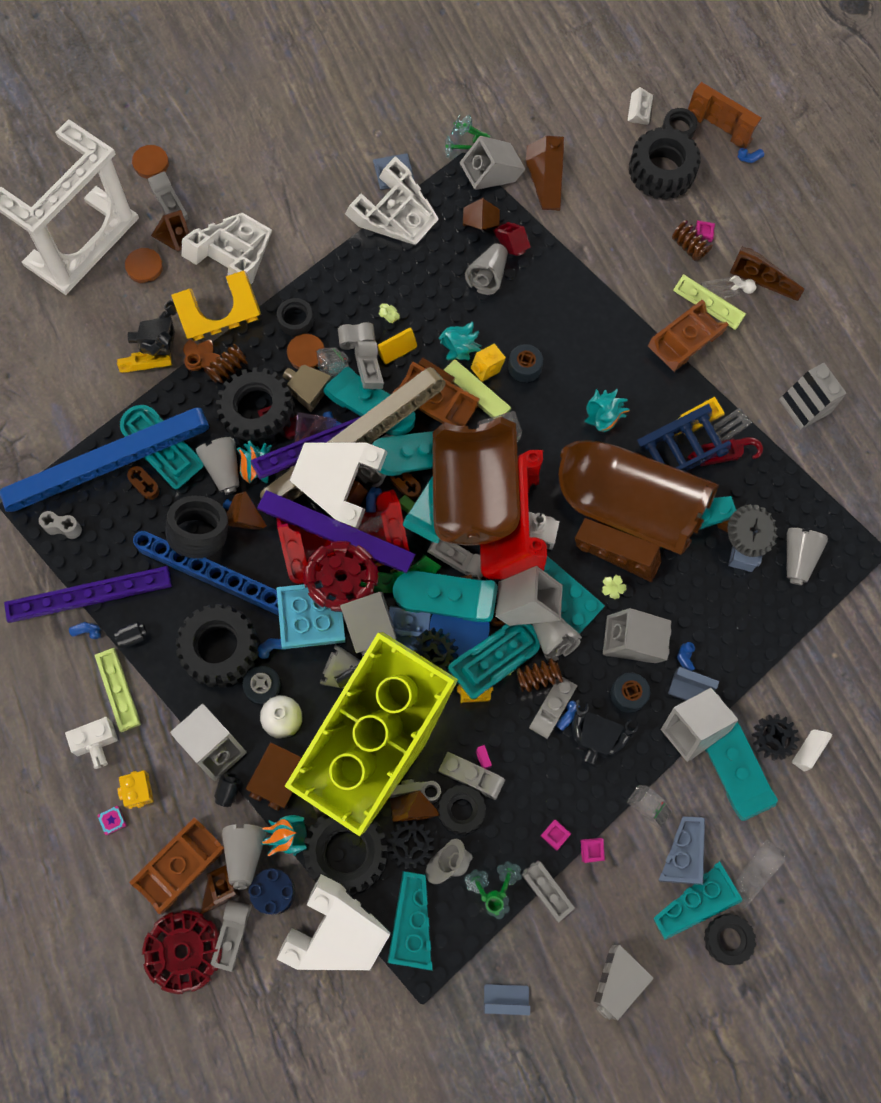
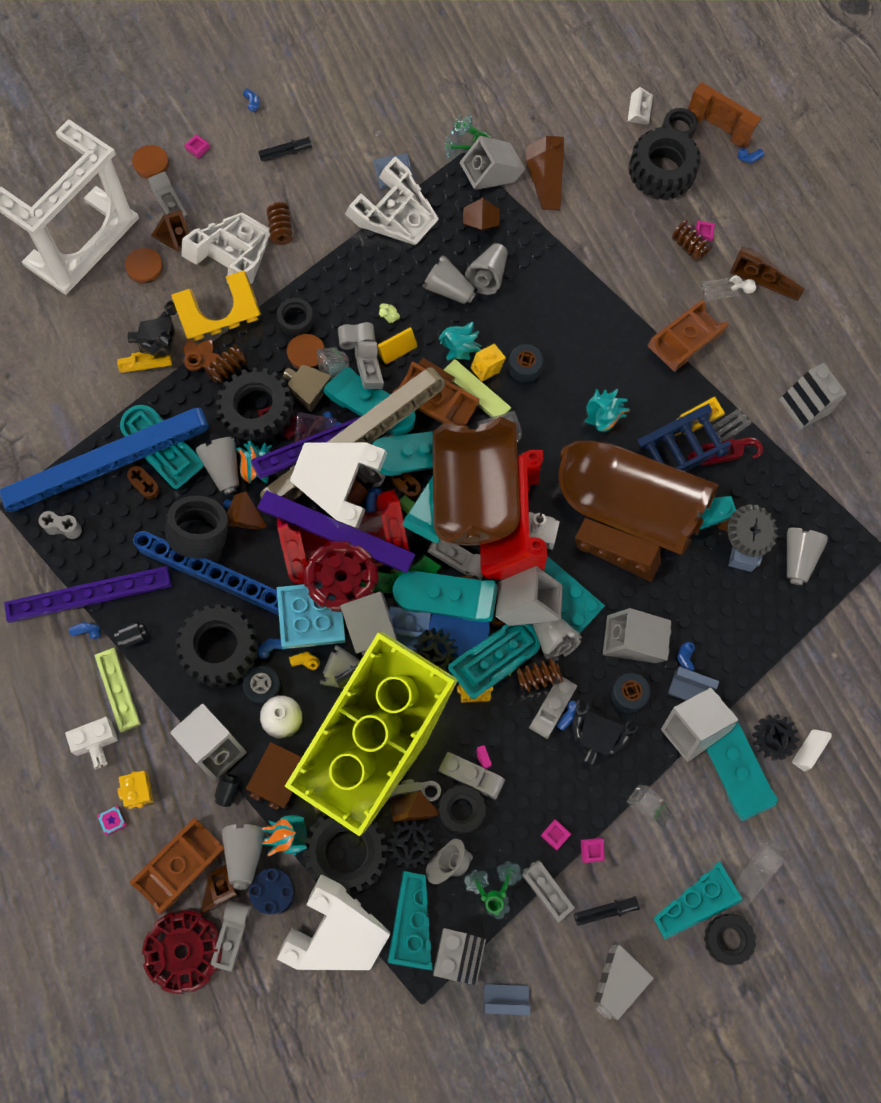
(197, 146): none -> dark pink tile
(253, 99): none -> blue arm
(279, 223): none -> reddish brown piece
(284, 149): none -> black axle
(306, 659): none -> yellow arm
(449, 282): none -> light grey cone
(459, 957): none -> light grey slope
(513, 238): dark red slope -> none
(606, 911): none -> black axle
(613, 586): yellowish green plant -> none
(686, 856): sand blue wing -> none
(714, 304): yellowish green tile -> none

